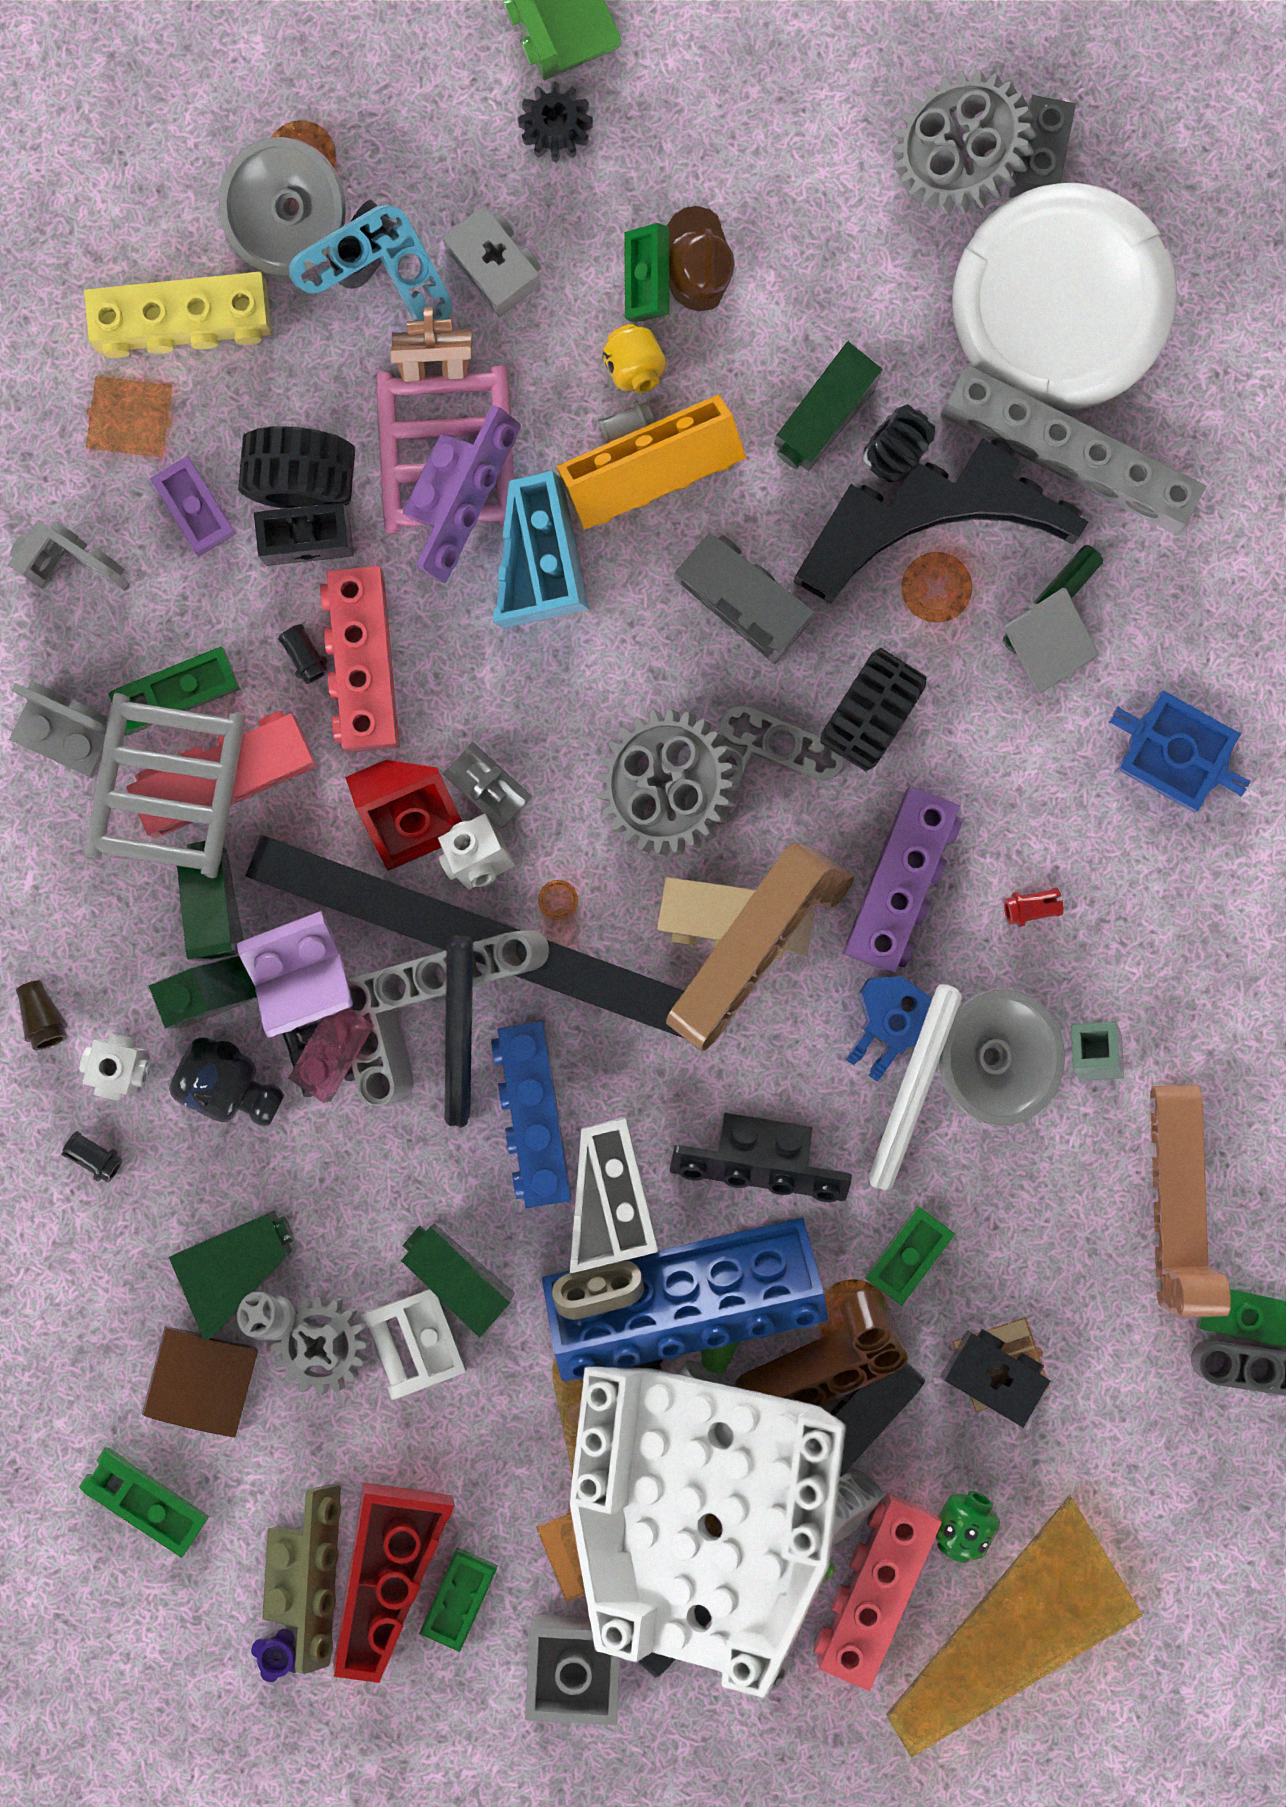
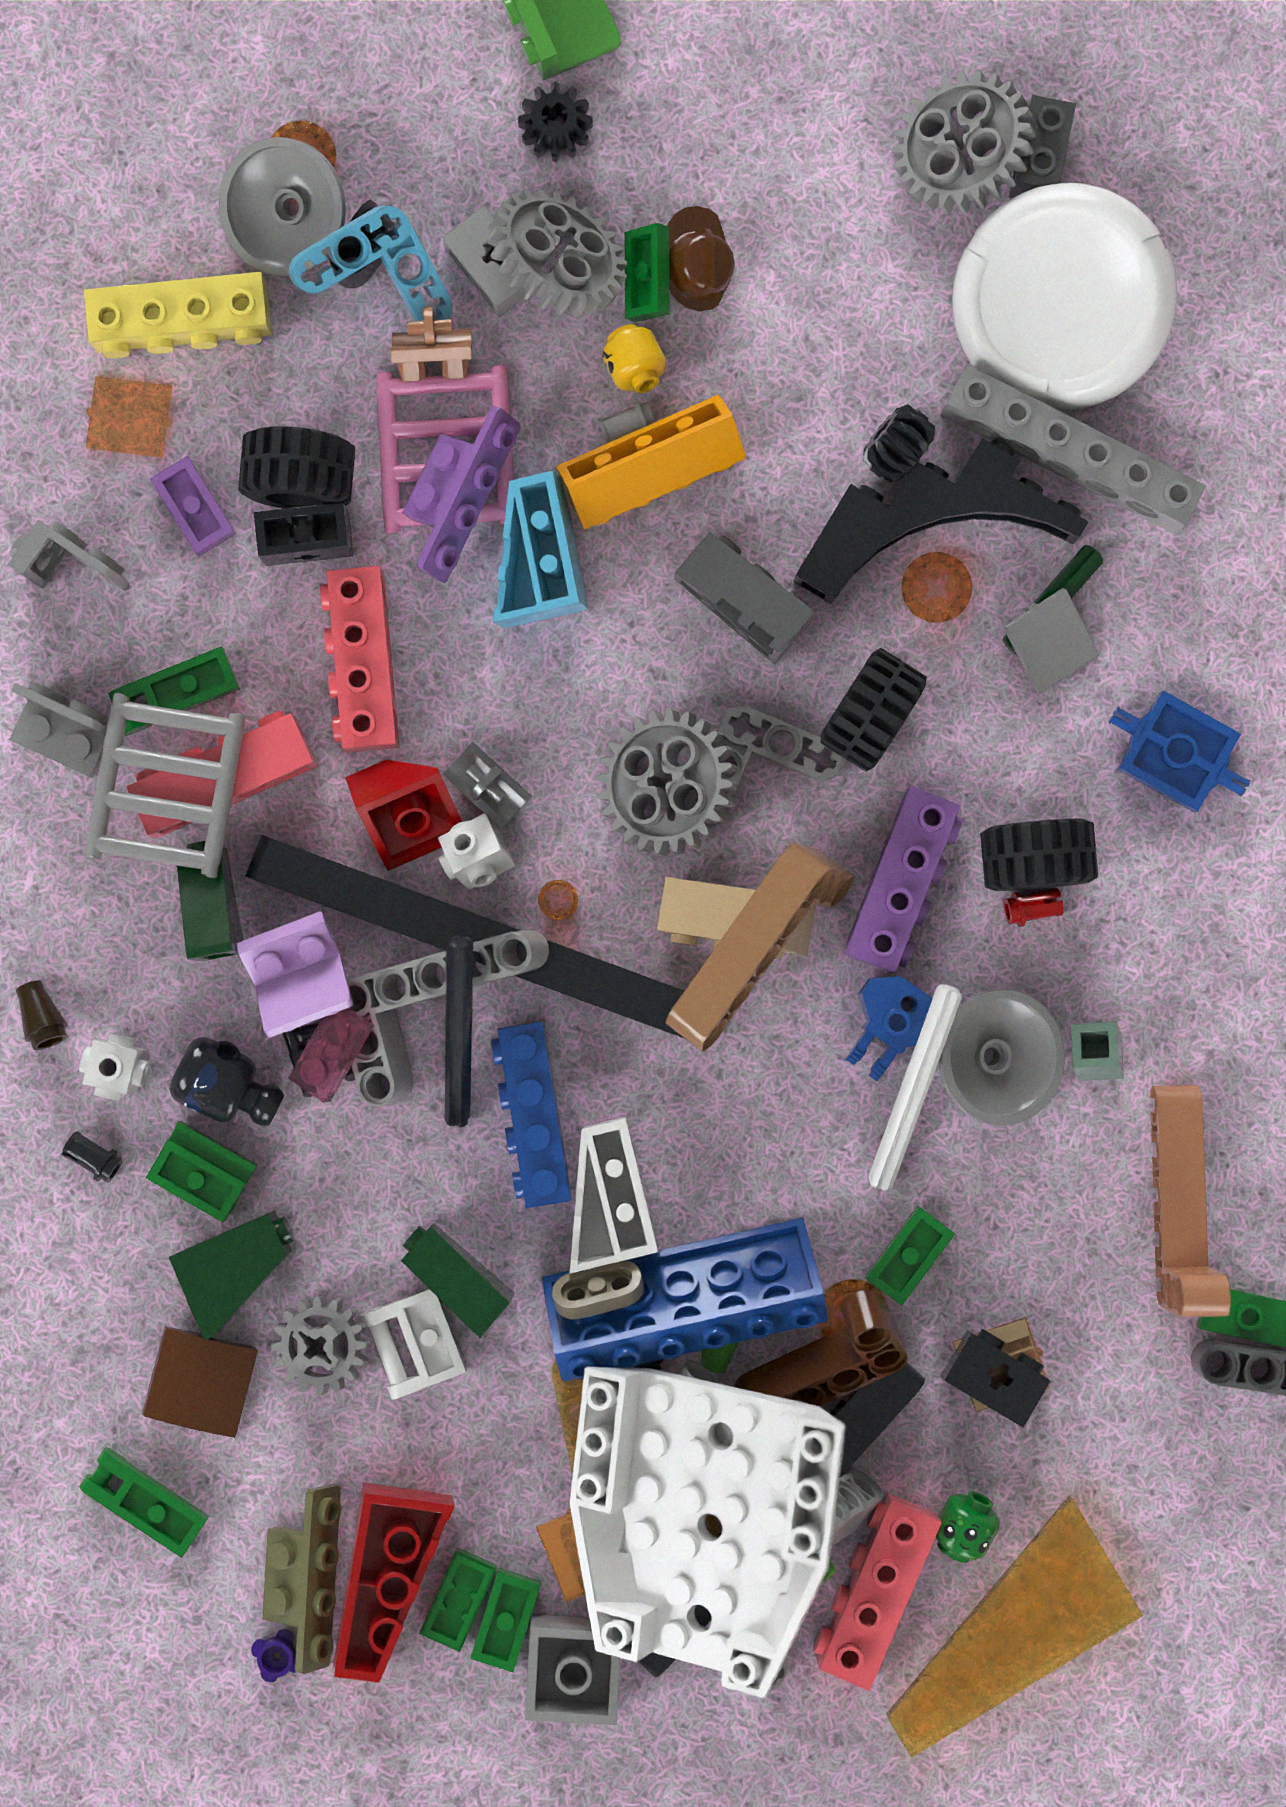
(201, 1171): none -> green plate
(202, 992): dark green slope -> none
(256, 1323): light grey wheel -> none
(303, 654): black pin -> none
(505, 1620): none -> green plate
(527, 234): none -> light grey gear
(762, 1156): black bracket -> none
(827, 407): dark green slope -> none
(1039, 854): none -> black tyre

